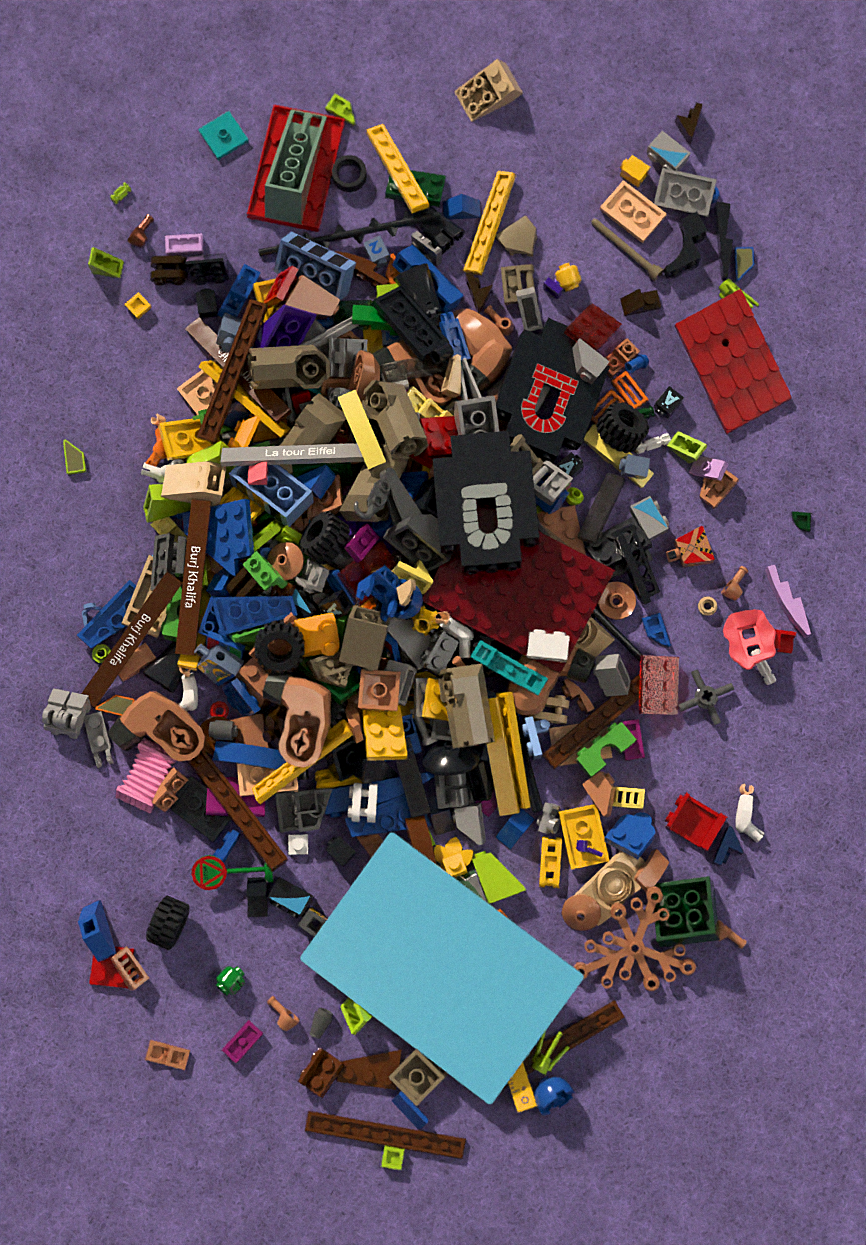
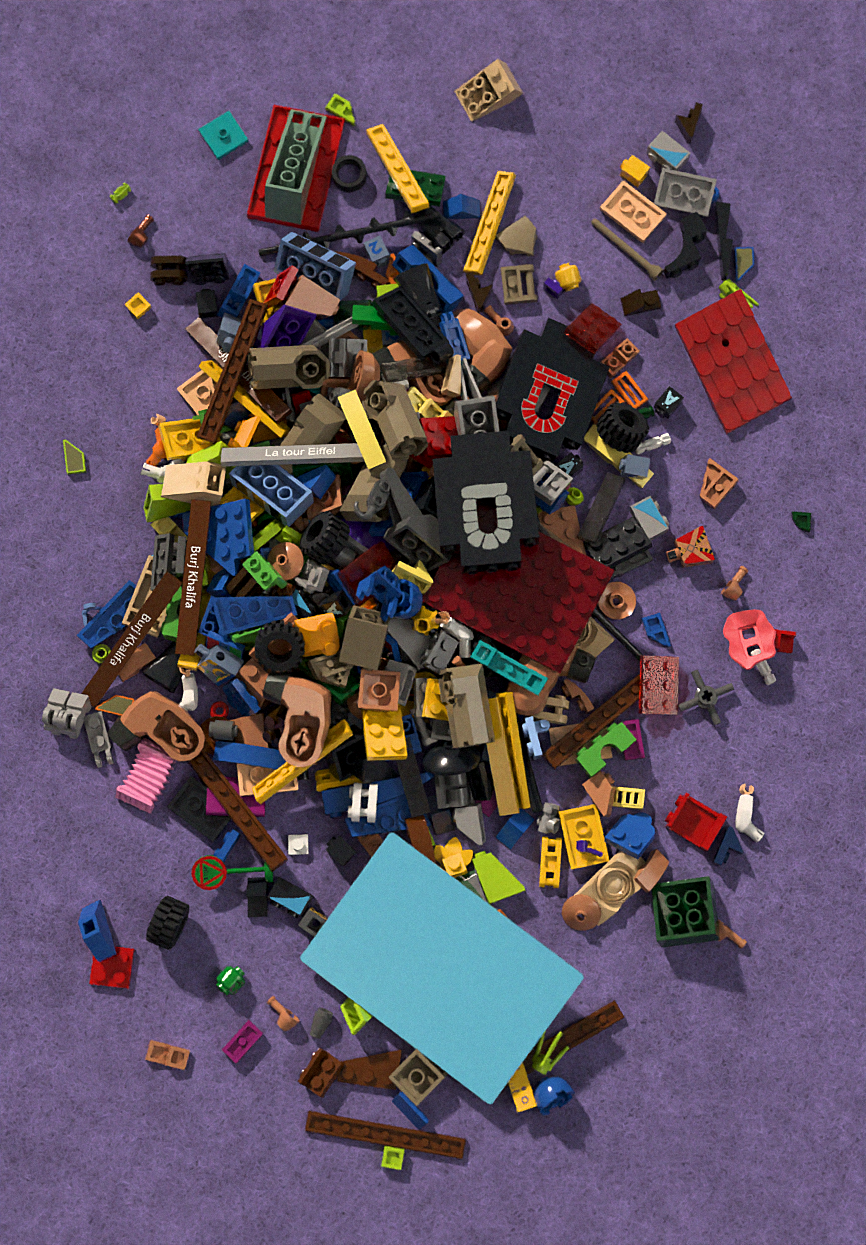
(105, 264): lime slope -> none
(132, 985): nougat slope -> none
(165, 795): nougat slope -> none
(184, 244): lavender plate -> none
(258, 474): coral slope -> none
(302, 808): dark grey slope -> none
(354, 723): nougat slope -> none
(361, 543): magenta plate -> none
(405, 591): tan tile -> none
(529, 309): light grey brick -> none
(548, 646): white brick -> none
(588, 361): light grey slope -> none
(612, 675): light grey brick -> none
(612, 957): nougat plant -> none
(631, 564): black fence -> none
(640, 361): blue pin -> none
(686, 447): lime slope -> none
(709, 468): lavender plate -> none
(711, 601): tan plate -> none
(792, 607): lavender slope -> none

